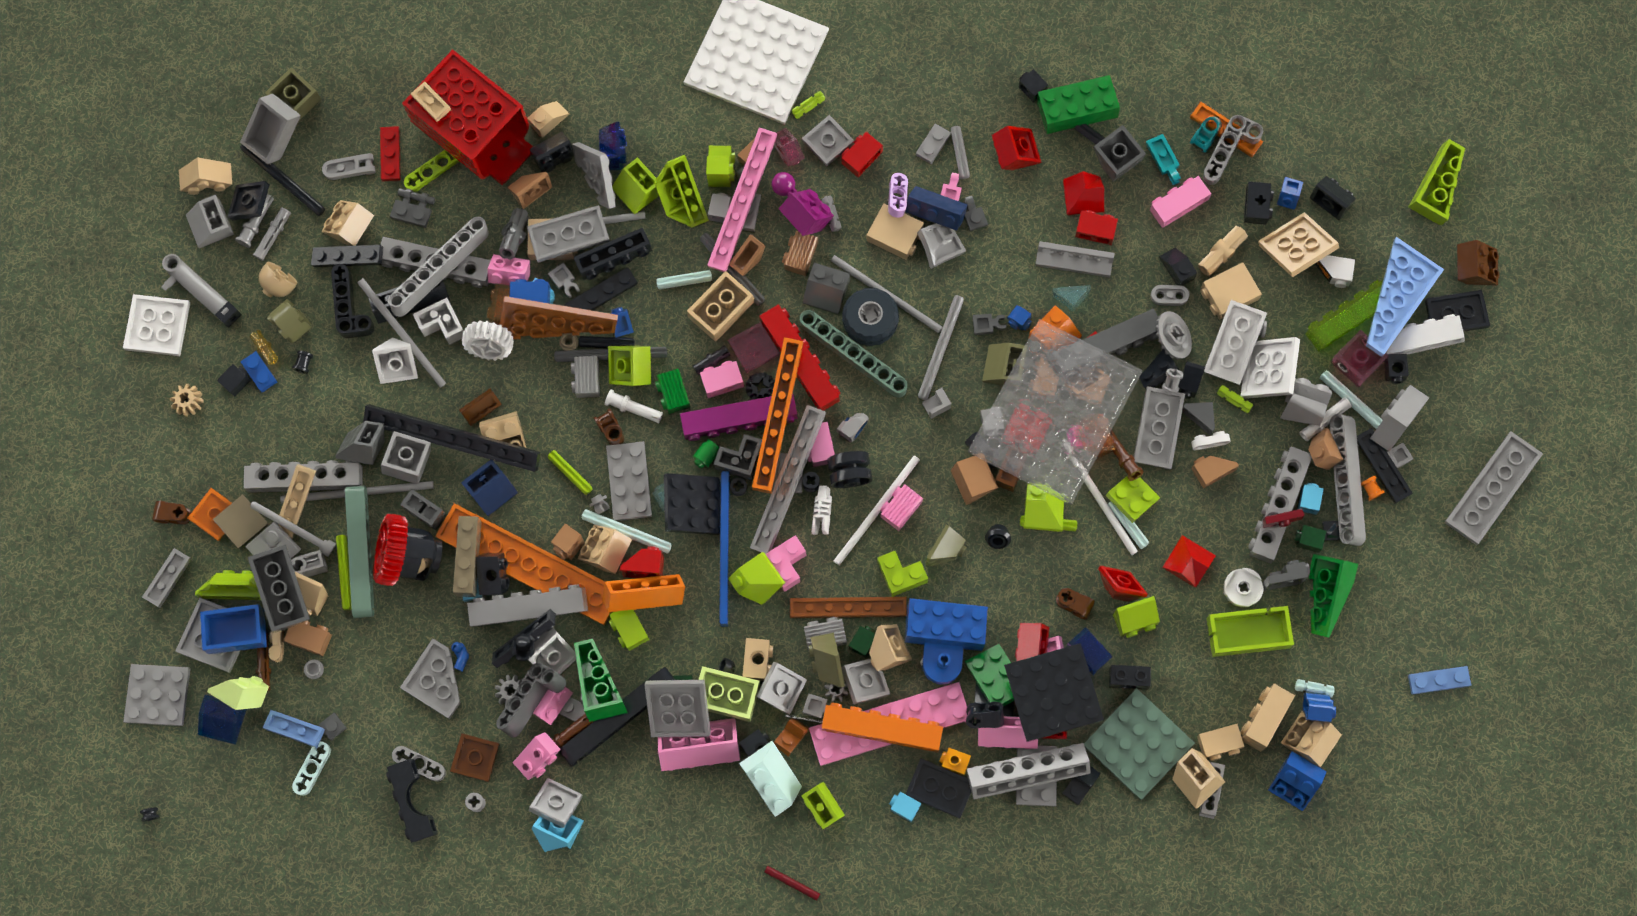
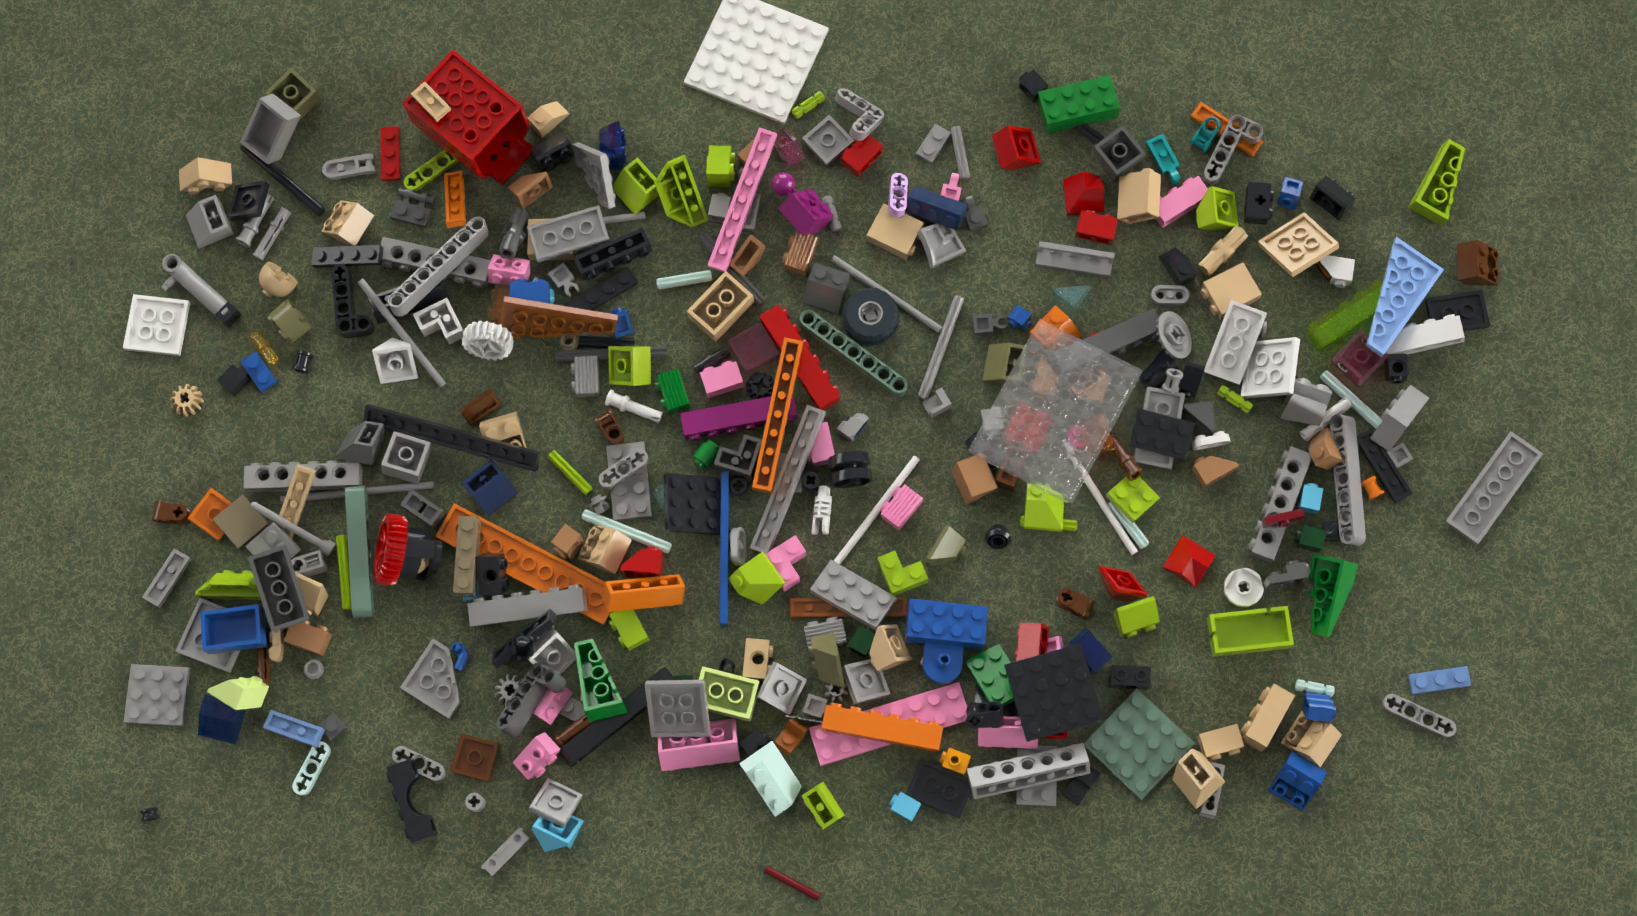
(455, 199): none -> orange tile
(505, 851): none -> light grey piece
(638, 466): none -> light grey beam
(738, 551): none -> light grey plate
(853, 595): none -> light grey plate
(868, 113): none -> light grey beam
(1139, 196): none -> tan brick
(1161, 434): none -> black plate
(1217, 210): none -> lime slope
(1417, 719): none -> light grey beam

